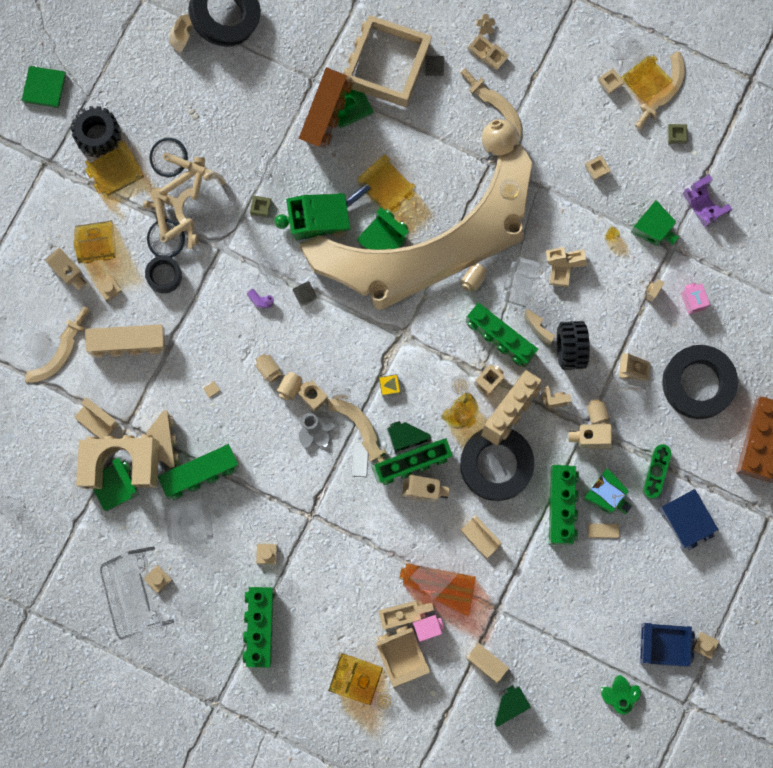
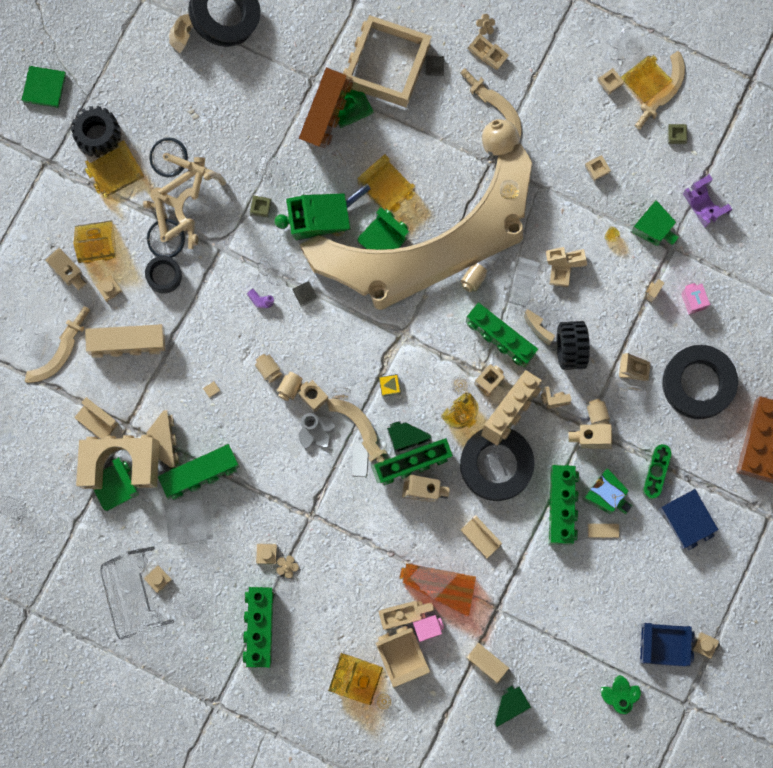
(287, 566): none -> tan plant

